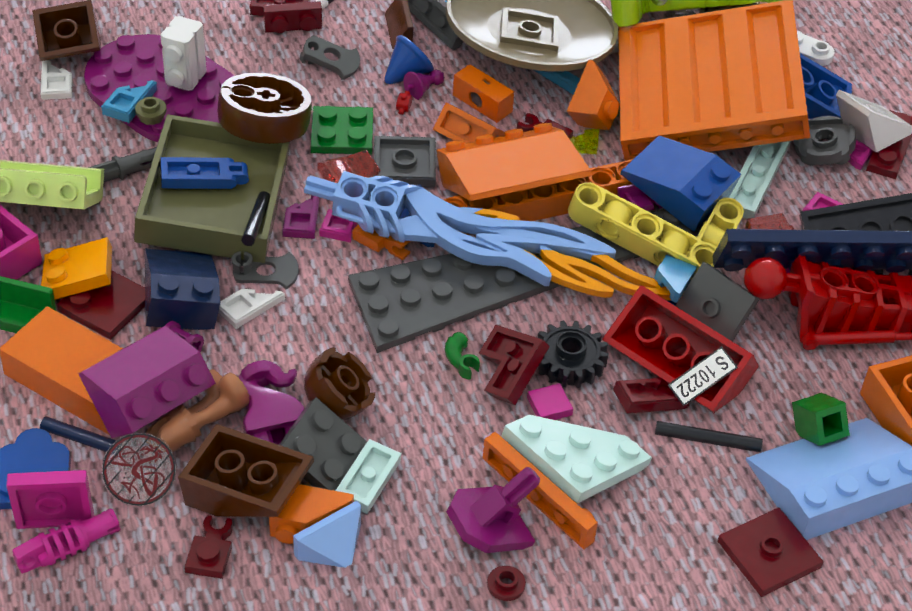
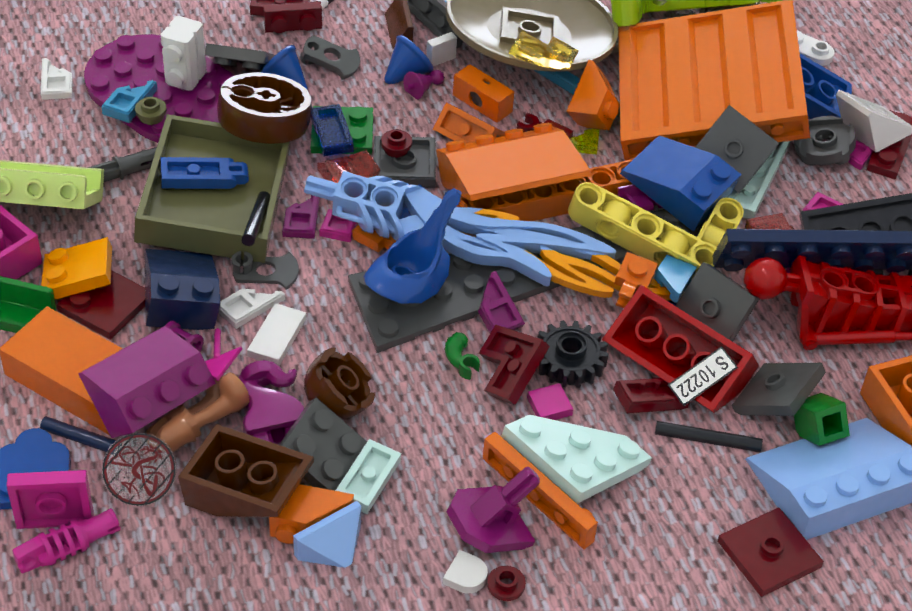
(66, 30): reddish brown slope -> none
(210, 553): dark red plate -> none
(220, 362): none -> dark pink piece
(231, 55): none -> dark grey plate
(276, 334): none -> white tile
(287, 65): none -> blue hat
(332, 130): none -> clear blue tile
(396, 143): none -> dark red plate
(403, 102): red piece -> none
(417, 262): none -> blue hat
(441, 48): none -> white tile
(466, 573): none -> white tile
(498, 307): none -> magenta tile
(554, 55): none -> clear yellow slope
(633, 273): none -> orange plate
(738, 144): none -> dark grey plate
(779, 389): none -> dark grey plate

